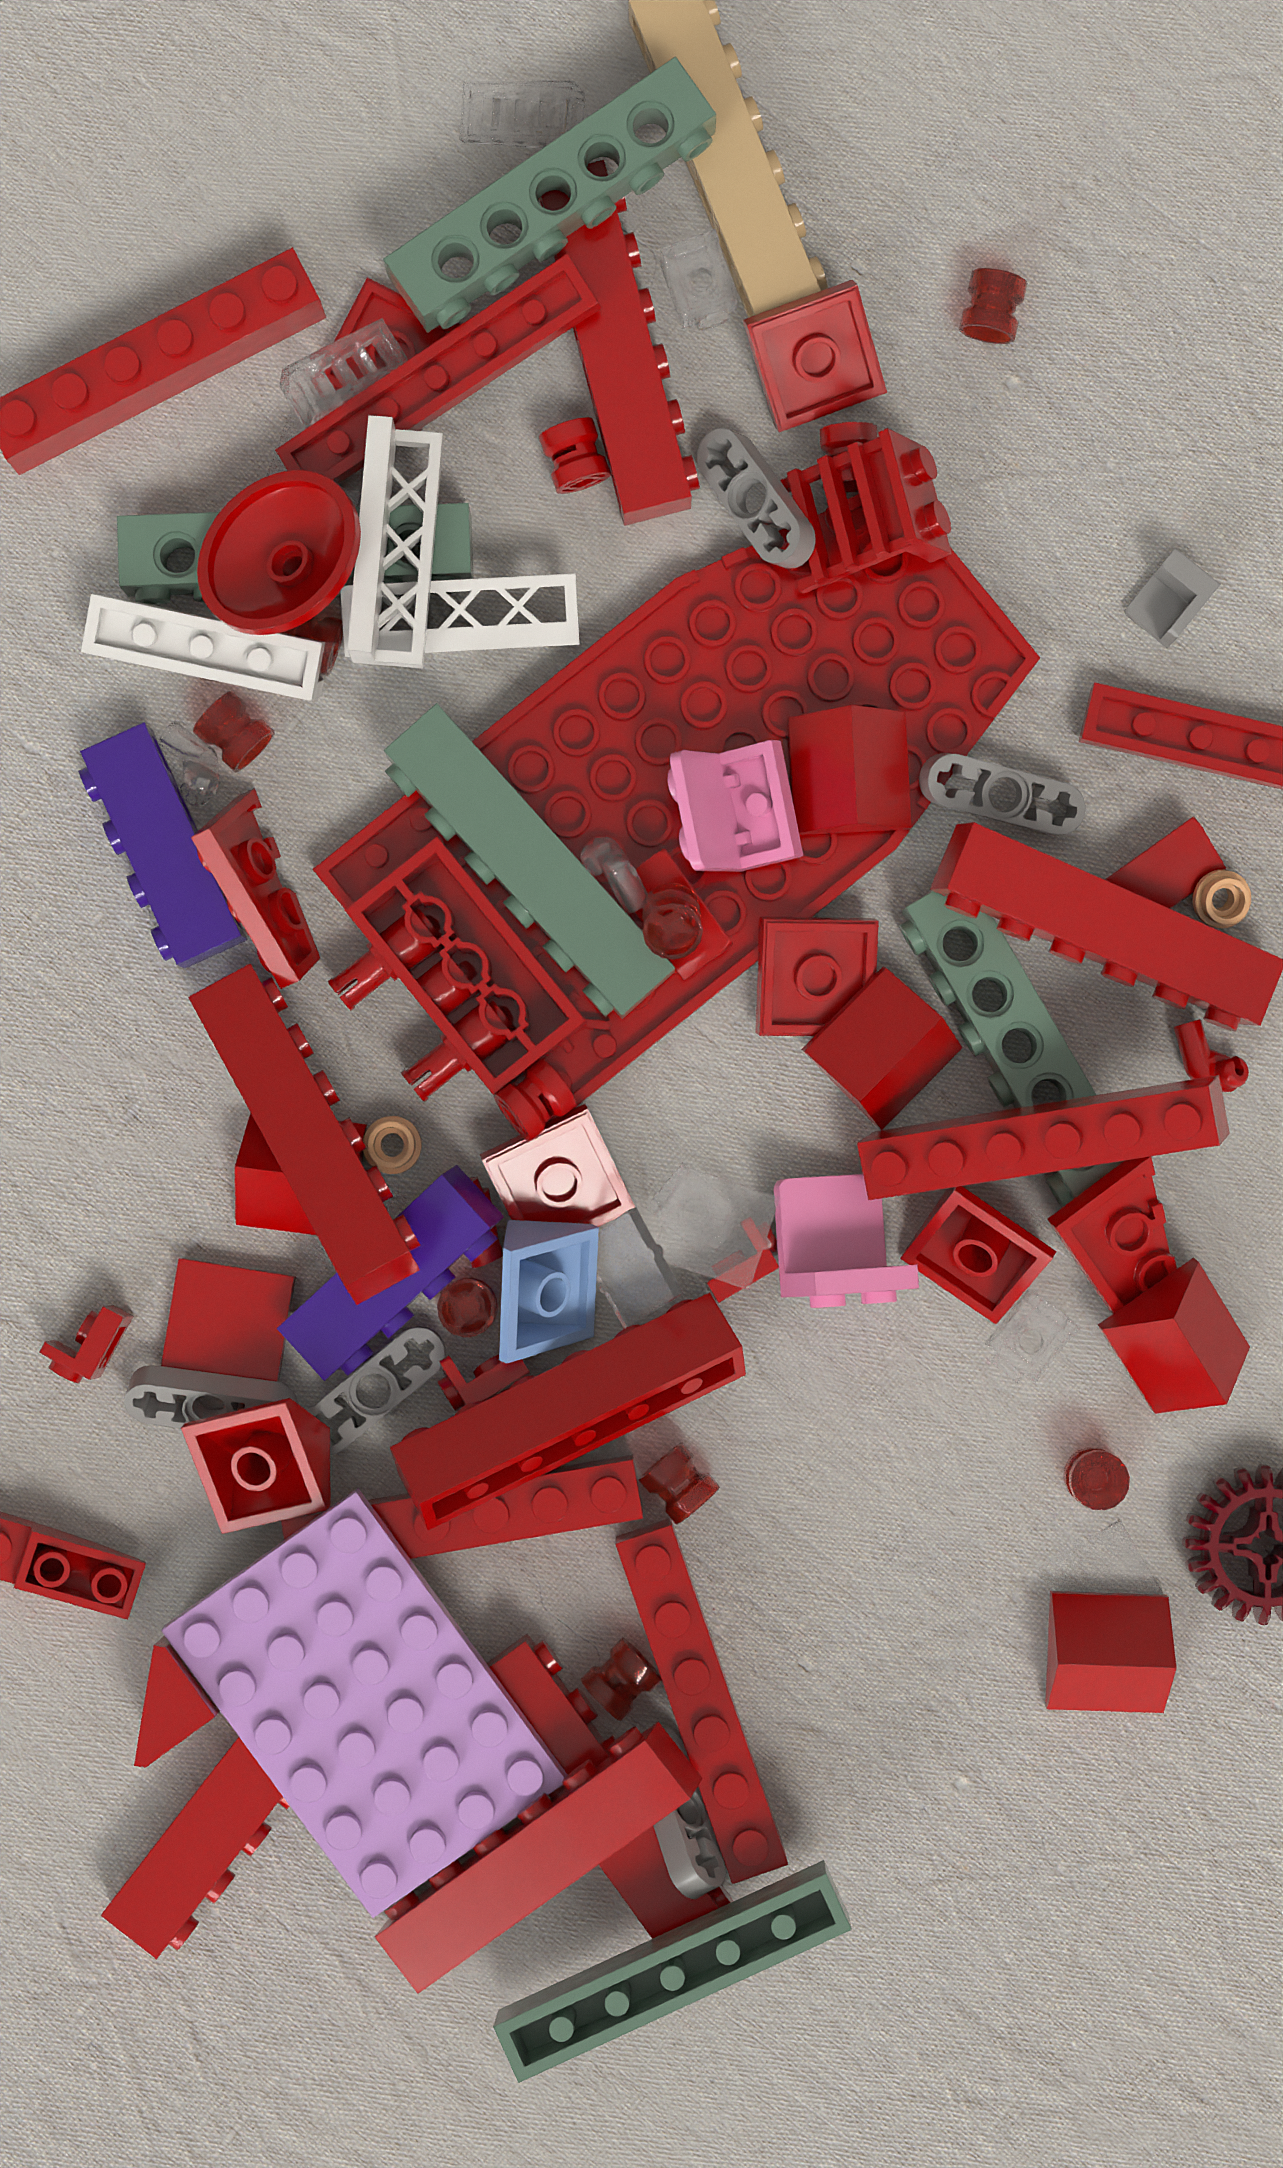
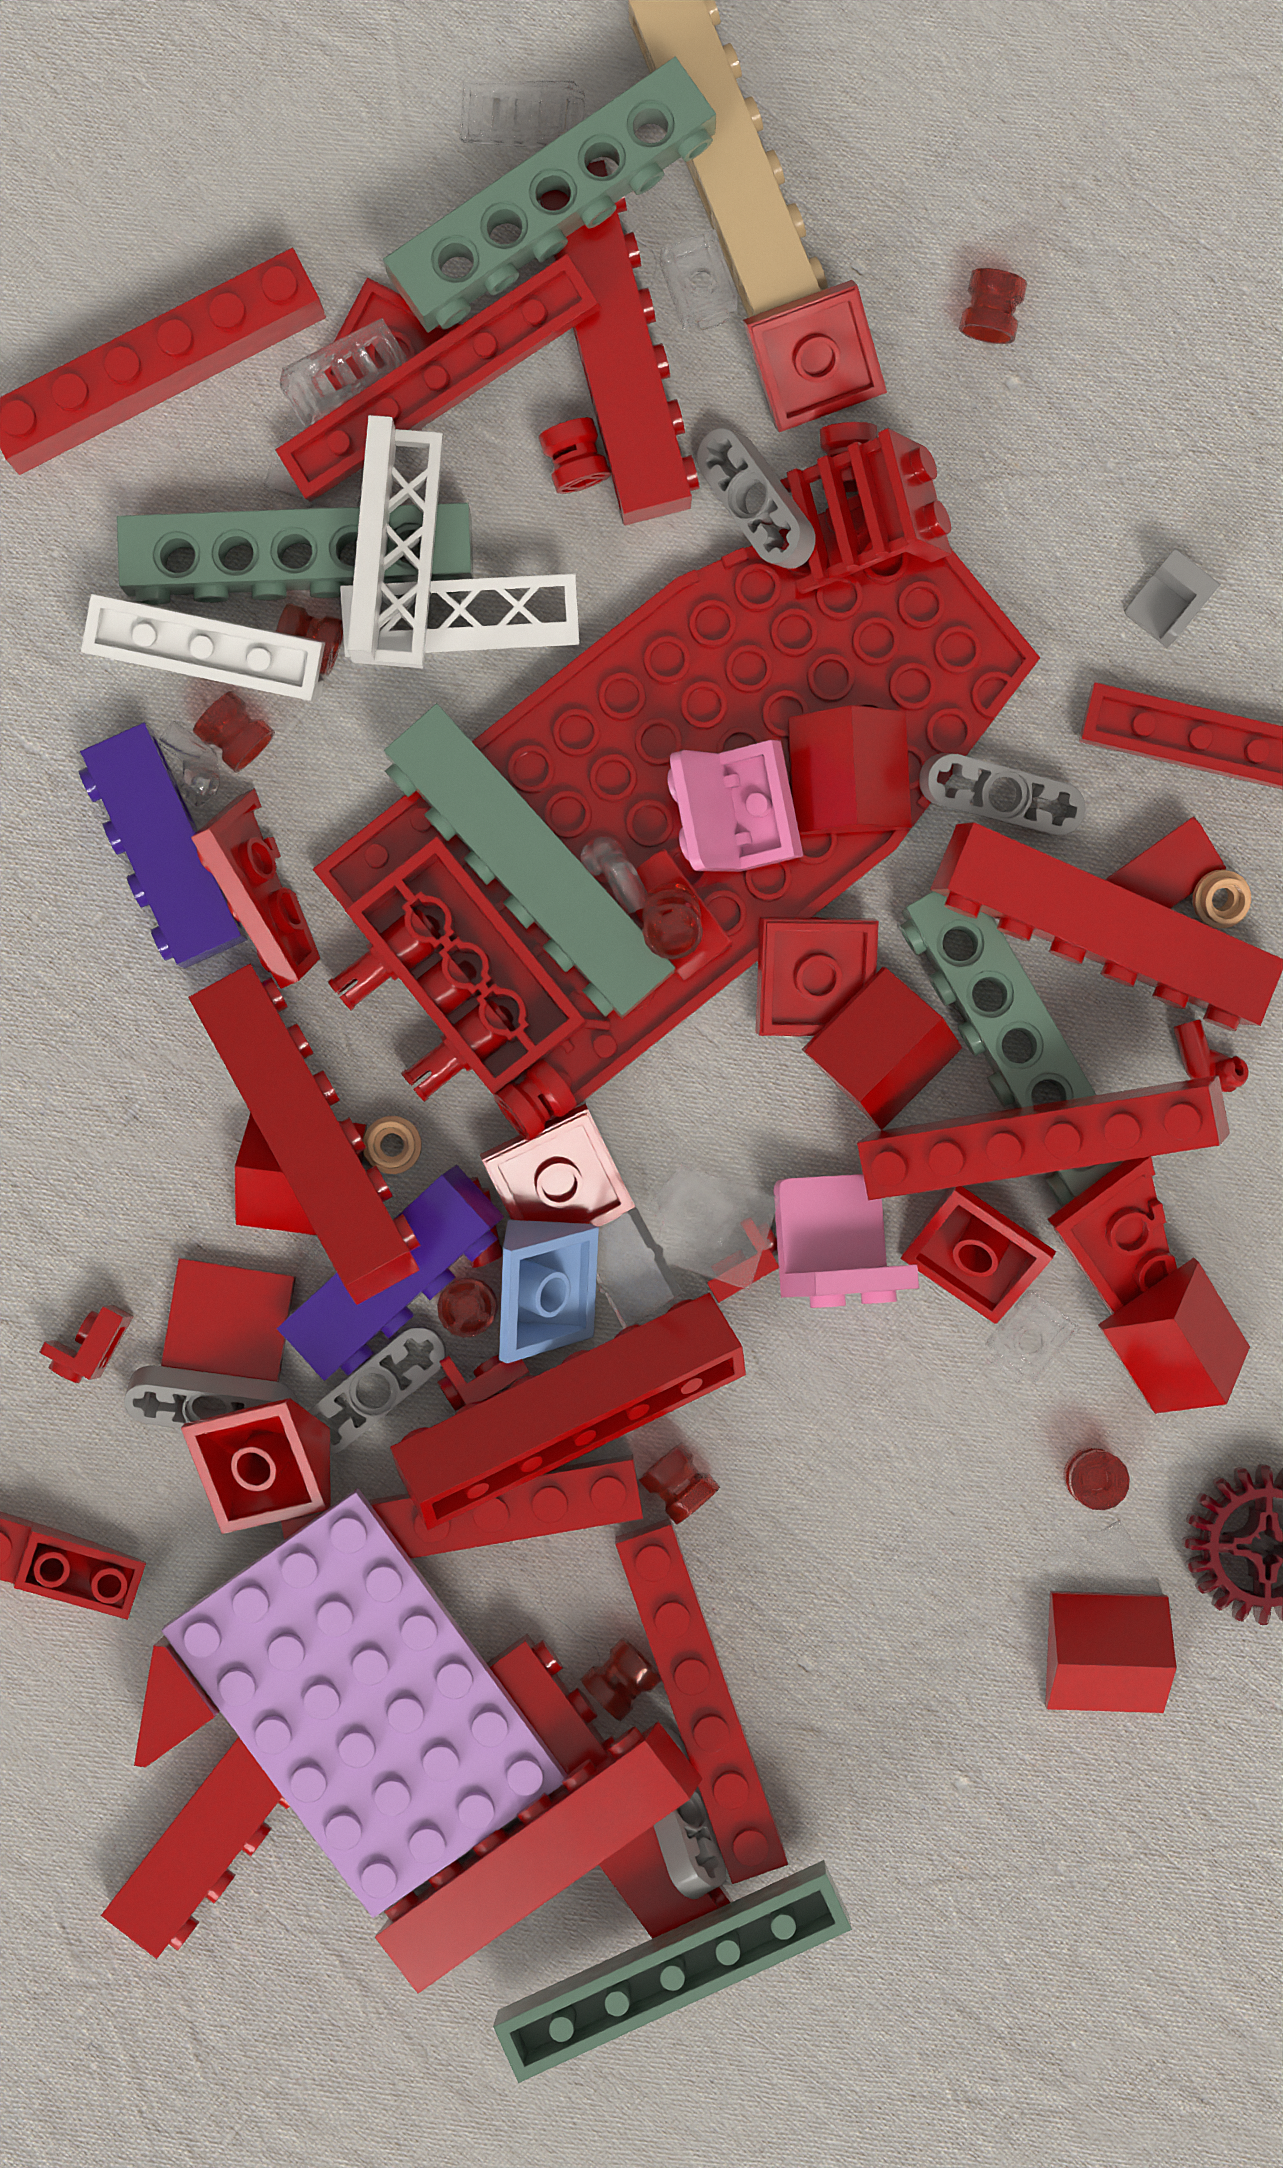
(279, 552): red dish -> none

